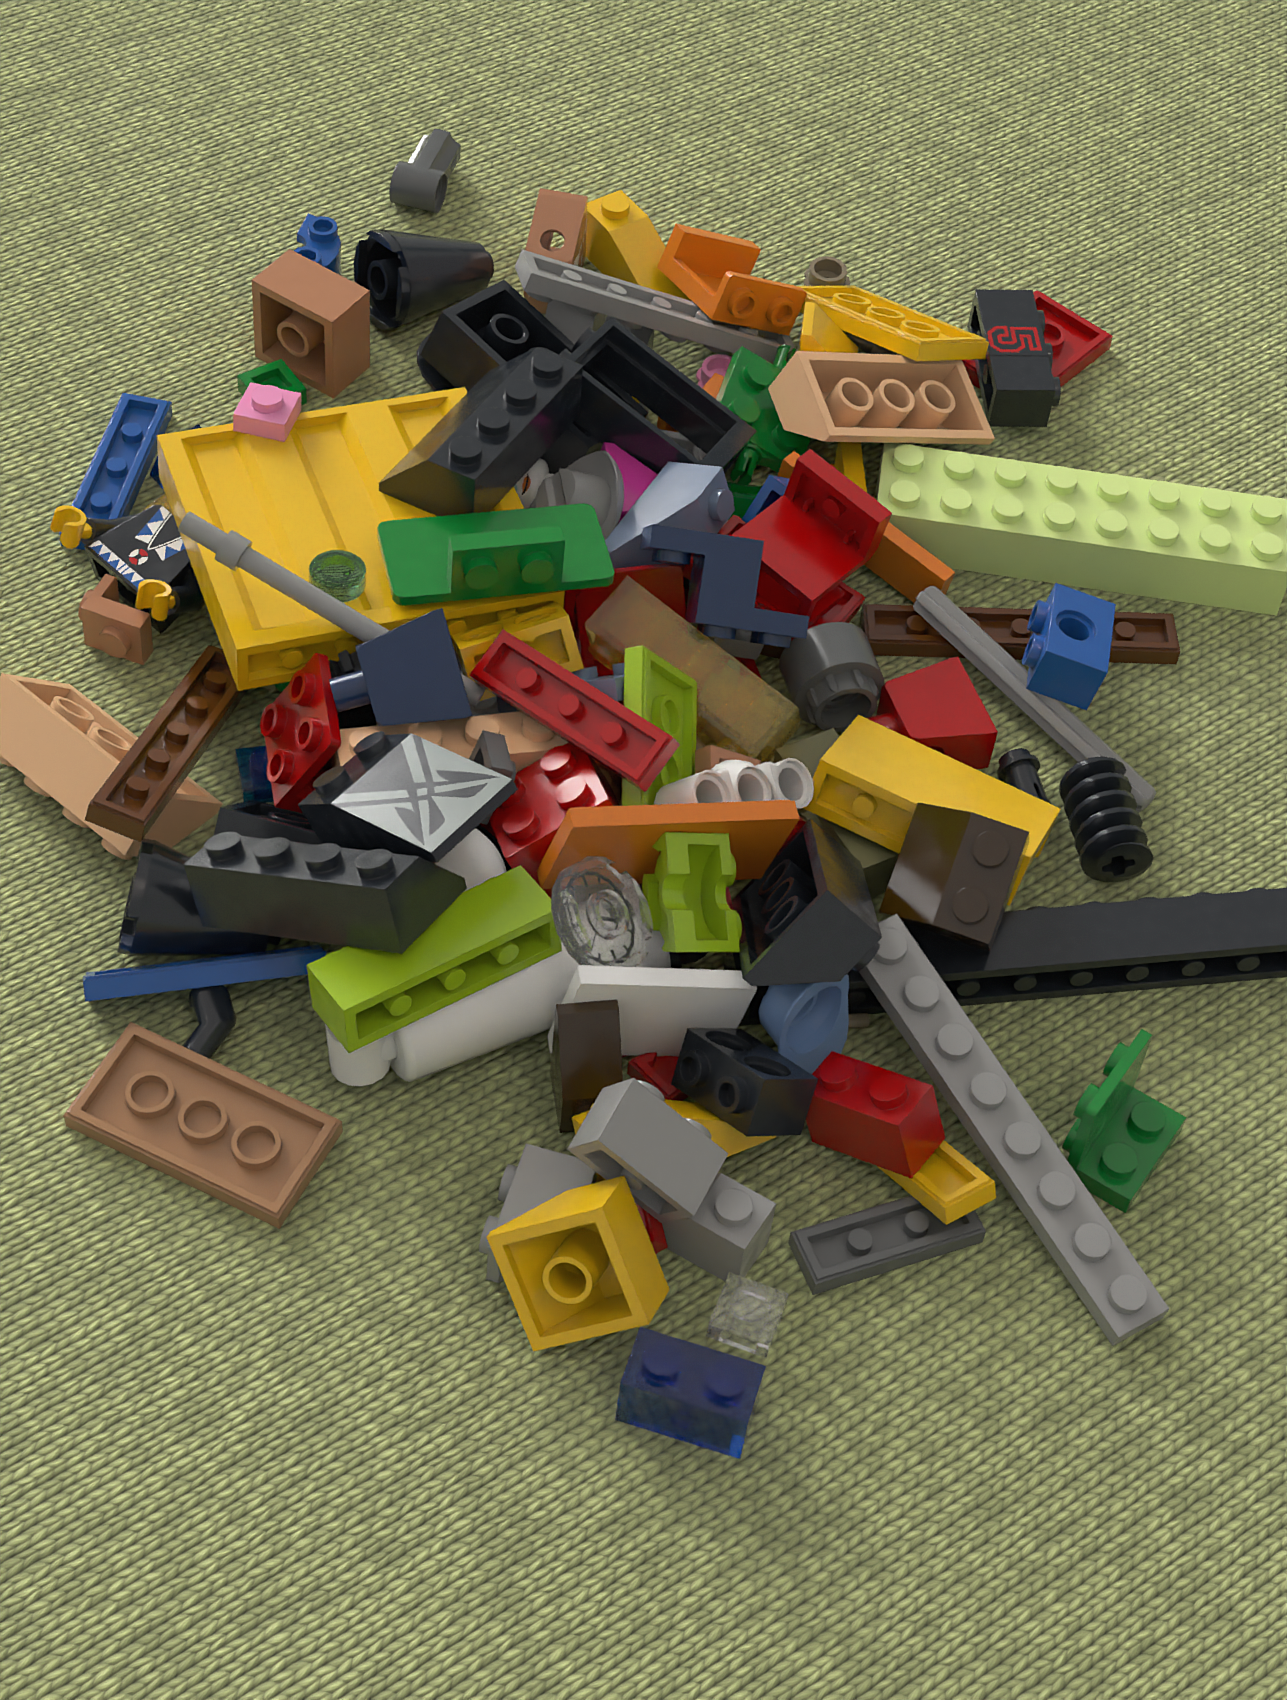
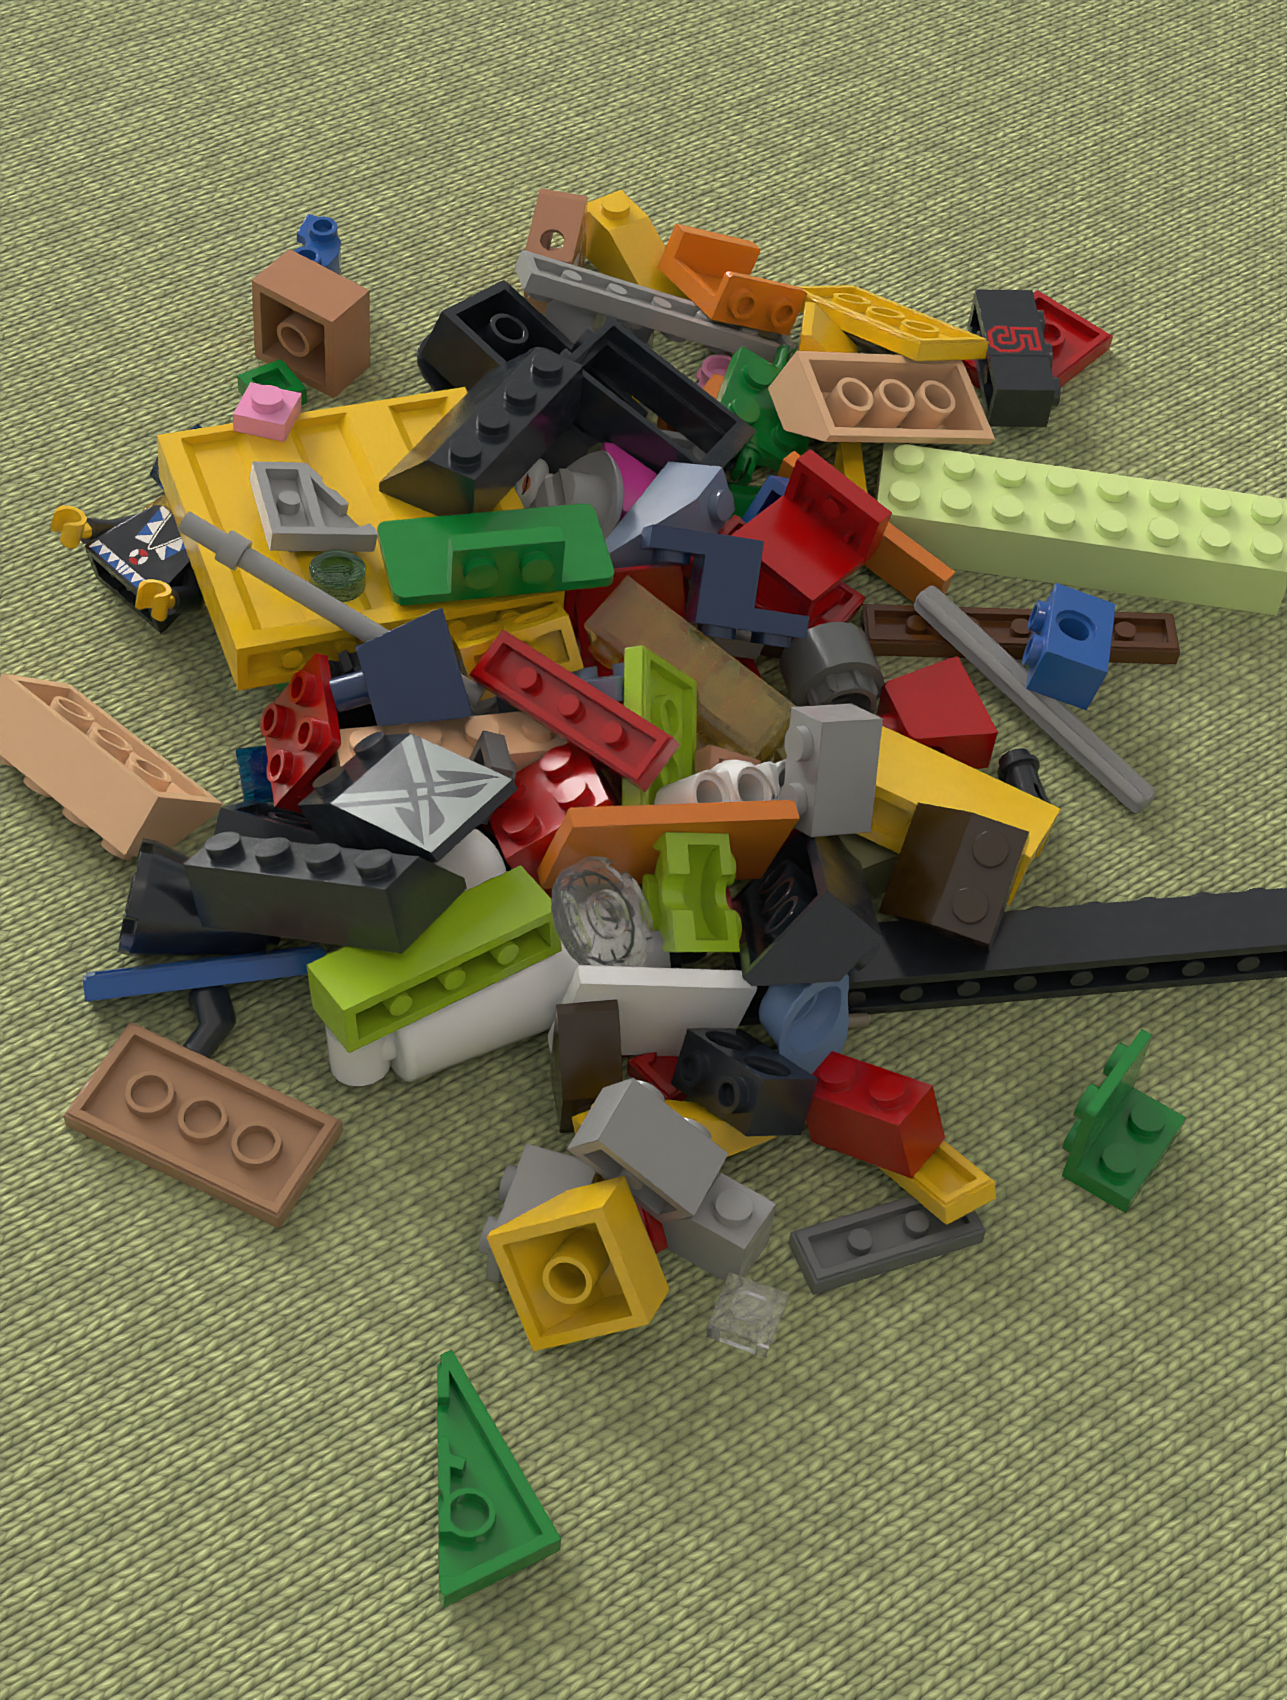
(115, 626): nougat bracket -> none
(122, 458): blue tile -> none
(167, 749): reddish brown tile -> none
(303, 512): none -> light grey wing
(417, 274): black cone -> none
(425, 177): dark grey piece -> none
(485, 1504): none -> green wing
(689, 1392): clear blue brick -> none
(826, 272): dark tan plate -> none
(832, 768): none -> light grey brick
(1011, 1137): light grey plate -> none
(1105, 820): black piece -> none

